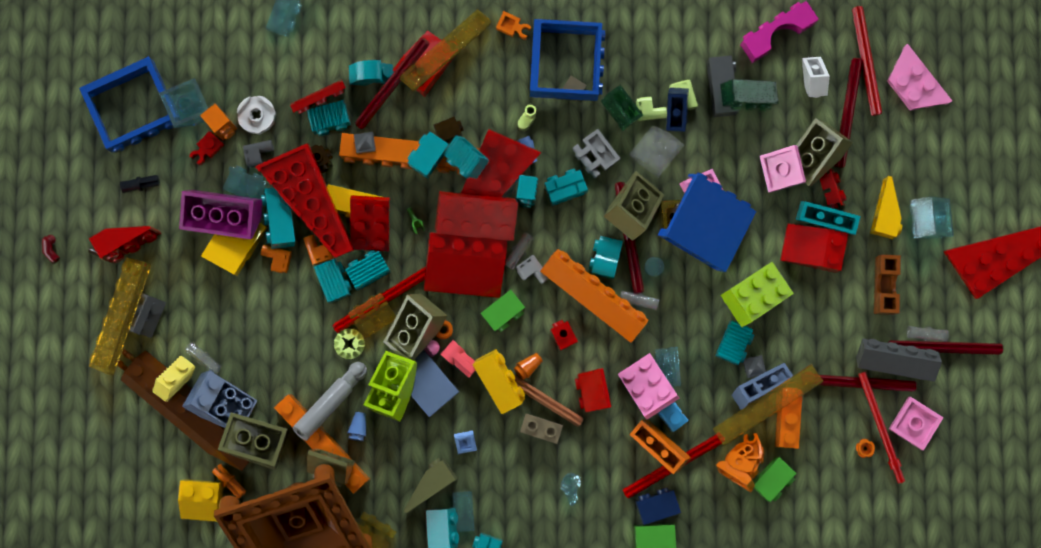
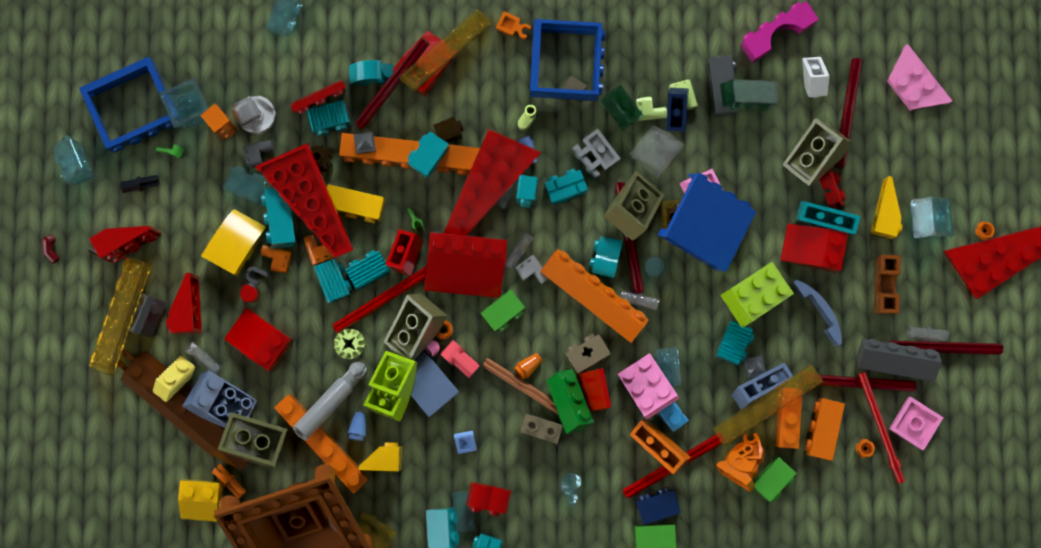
(72, 161): none -> clear light blue slope
(176, 150): none -> bright green hand
(186, 308): none -> red slope
(208, 145): red plate -> none
(220, 214): magenta slope -> none
(246, 112): none -> light grey head
(249, 292): none -> leg
(258, 339): none -> red slope
(341, 465): olive slope -> none
(370, 223): red plate -> none
(375, 319): clear yellow plate -> none
(384, 458): none -> yellow slope
(404, 252): none -> red brick
(433, 481): olive slope -> none
(465, 157): teal brick -> none
(476, 216): red brick -> none
(487, 498): none -> red brick
(499, 381): yellow brick -> none
(563, 342): red brick -> none
(569, 401): none -> green brick
(592, 342): none -> dark tan brick
(782, 169): bright pink plate -> none
(824, 429): none -> orange brick
(833, 331): none -> sand blue slope
(867, 61): red axle -> none
(989, 230): none -> orange plate

